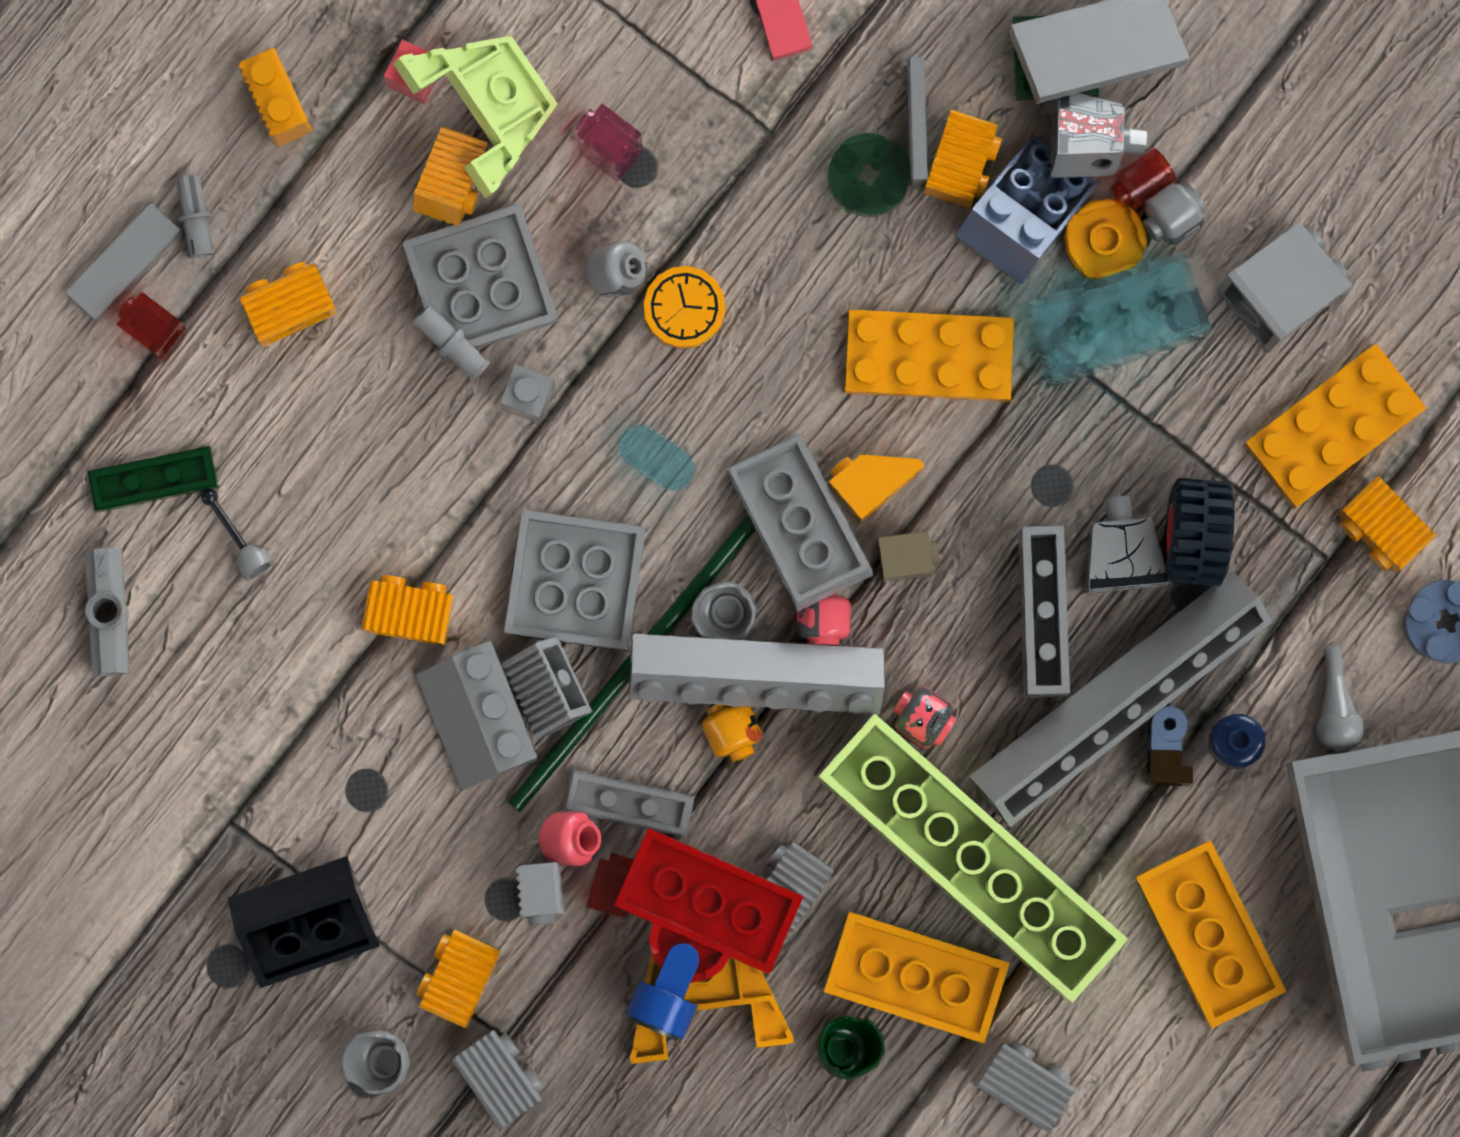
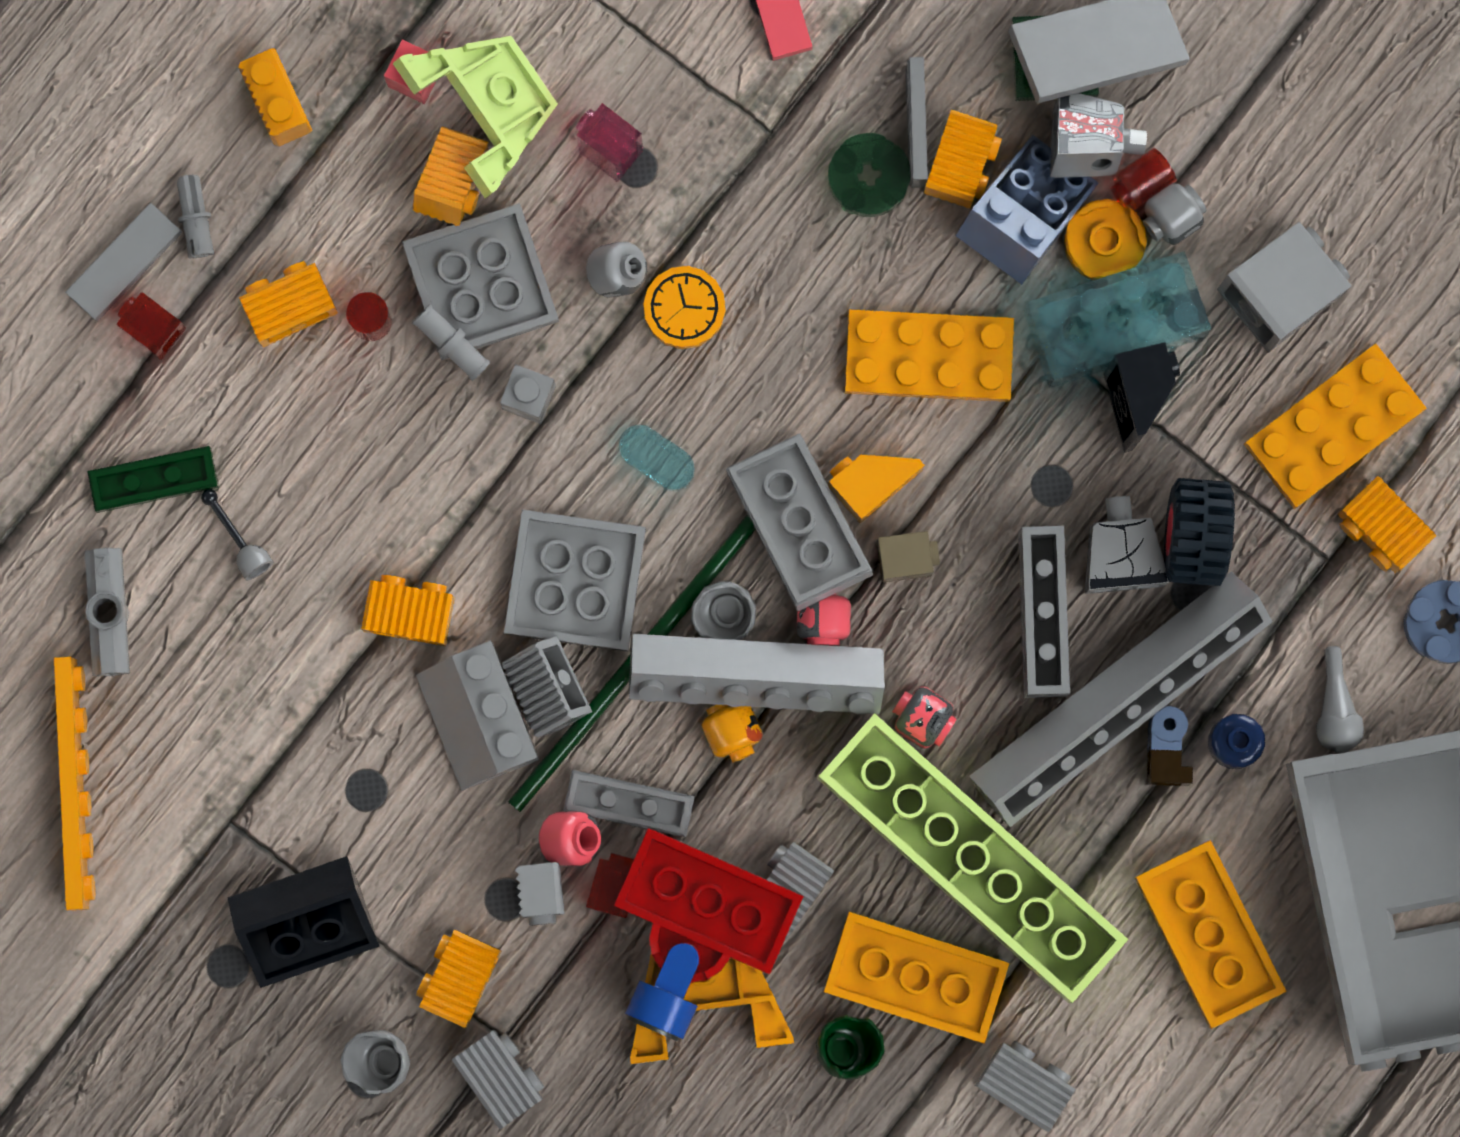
(74, 800): none -> light orange plate
(369, 316): none -> clear red brick
(1138, 387): none -> black slope

